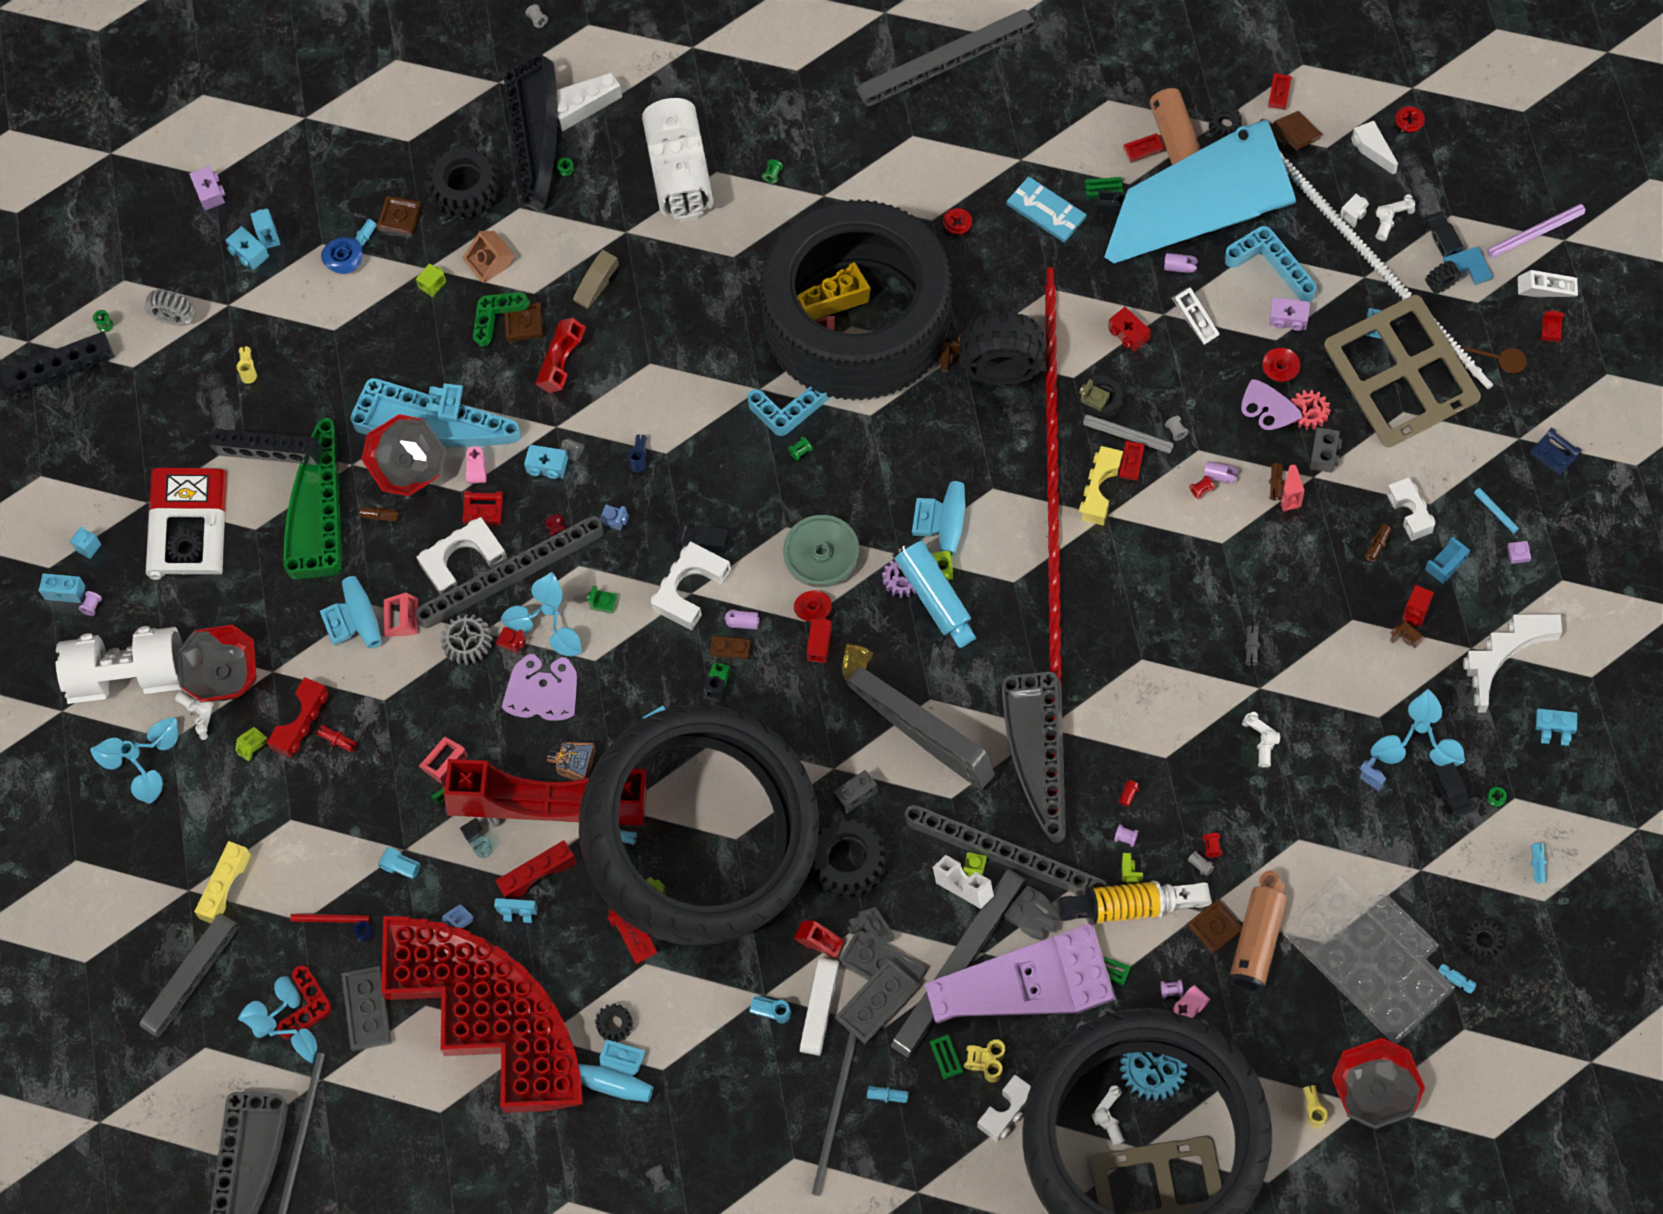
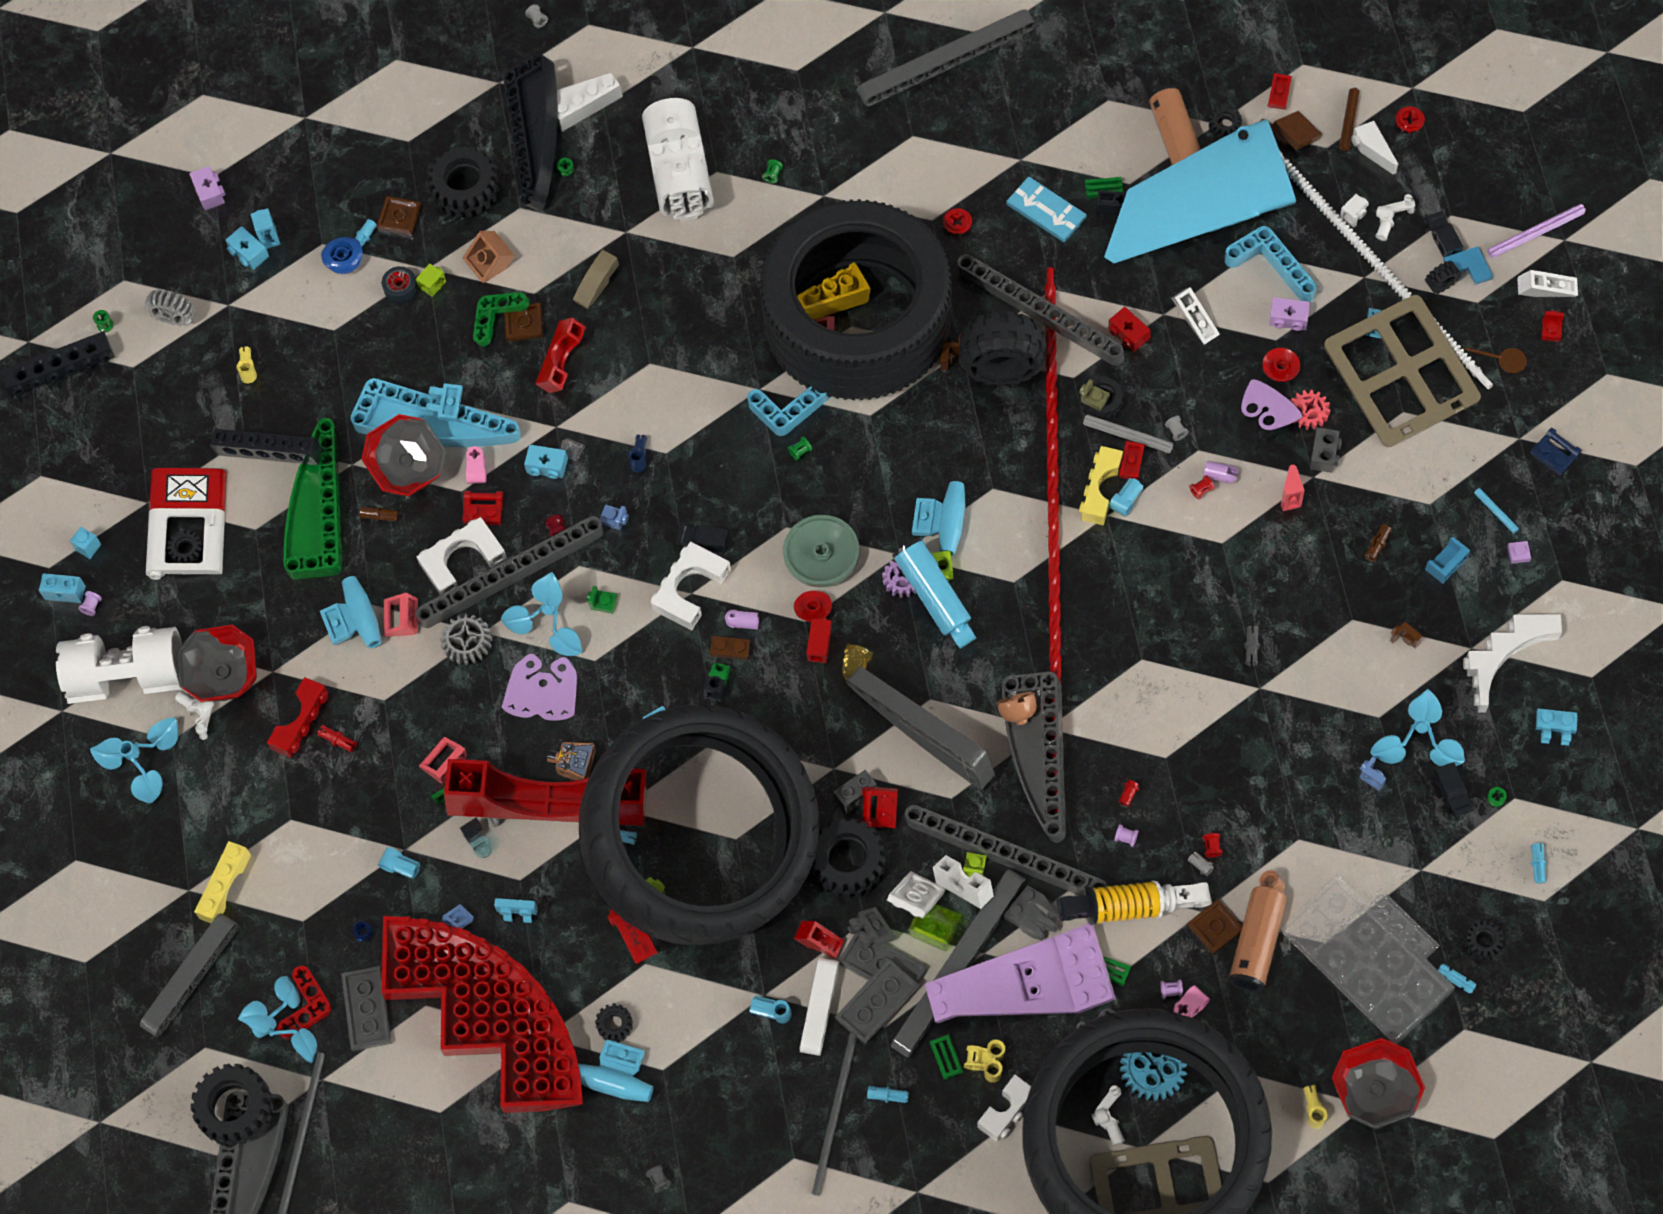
(218, 1083): none -> black tyre
(250, 742): lime bracket -> none
(329, 918): red piece -> none
(394, 278): none -> wheel
(511, 639): red bracket -> none
(521, 878): red arch -> none
(886, 807): none -> red plate
(916, 894): none -> white plate
(936, 927): none -> clear neon green slope
(1018, 707): none -> nougat cylinder
(1044, 316): none -> dark grey beam
(1124, 500): none -> medium azure piece
(1128, 869): lime bracket -> none
(1143, 147): red plate -> none
(1180, 263): lavender piece -> none
(1268, 738): white pin -> none
(1276, 481): reddish brown axle -> none
(1349, 119): none -> reddish brown axle
(1405, 494): white arch -> none
(1417, 606): red brick -> none

